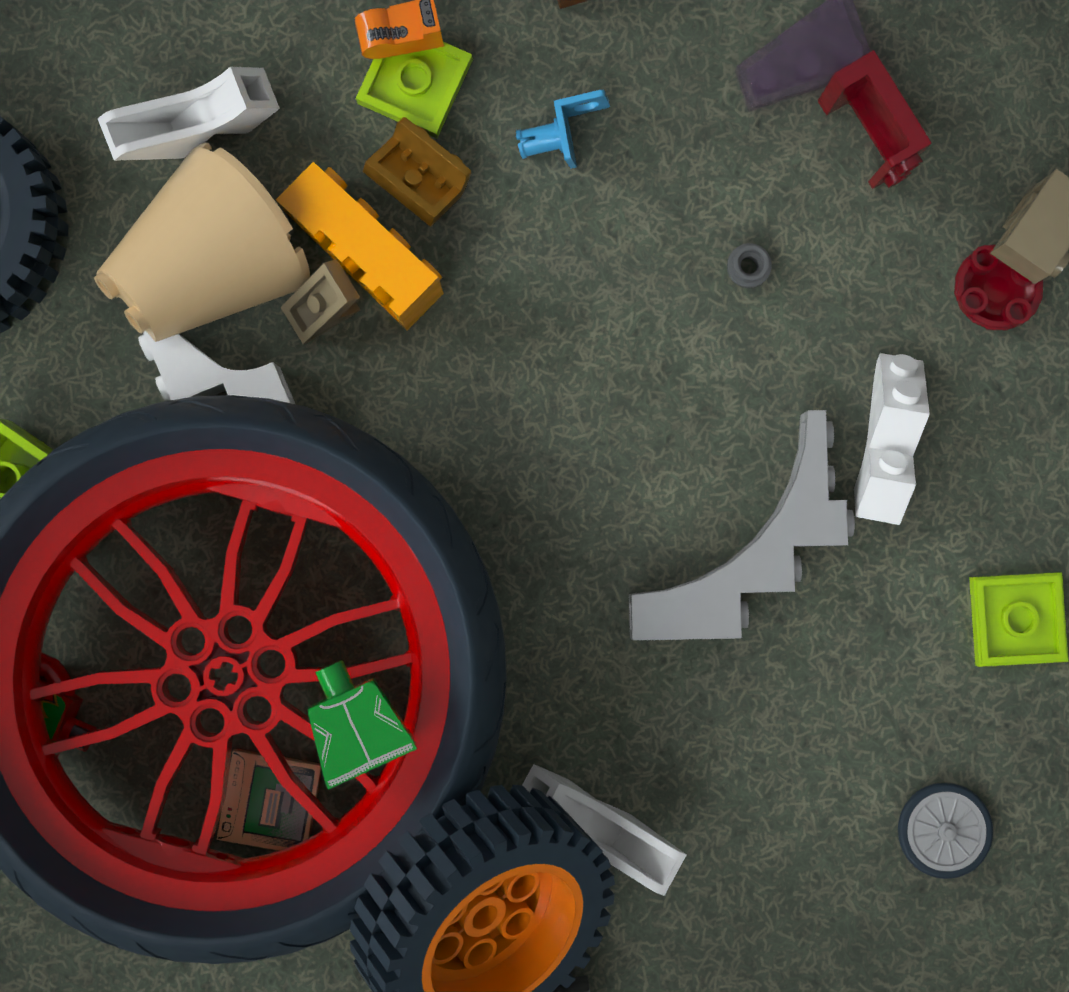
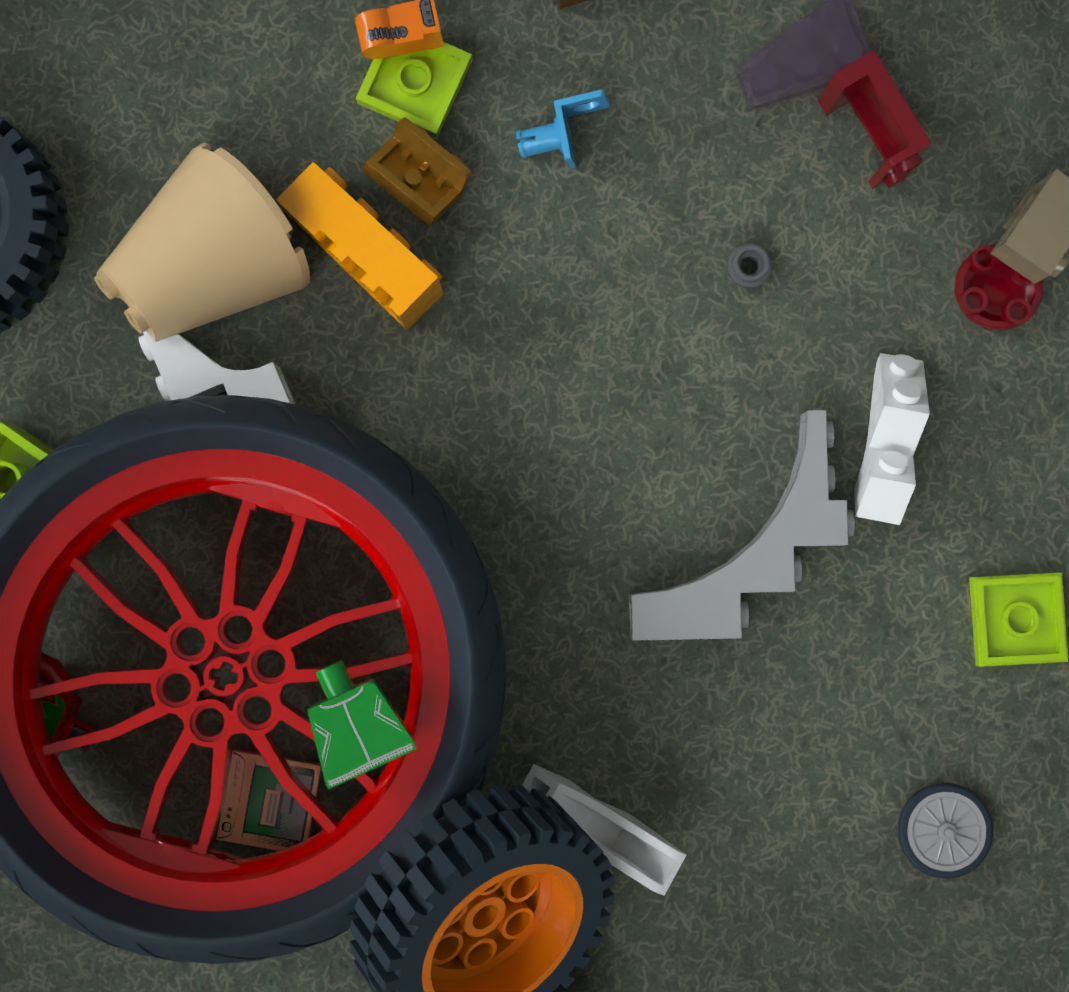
(178, 123): white arch -> none
(321, 302): dark tan slope -> none

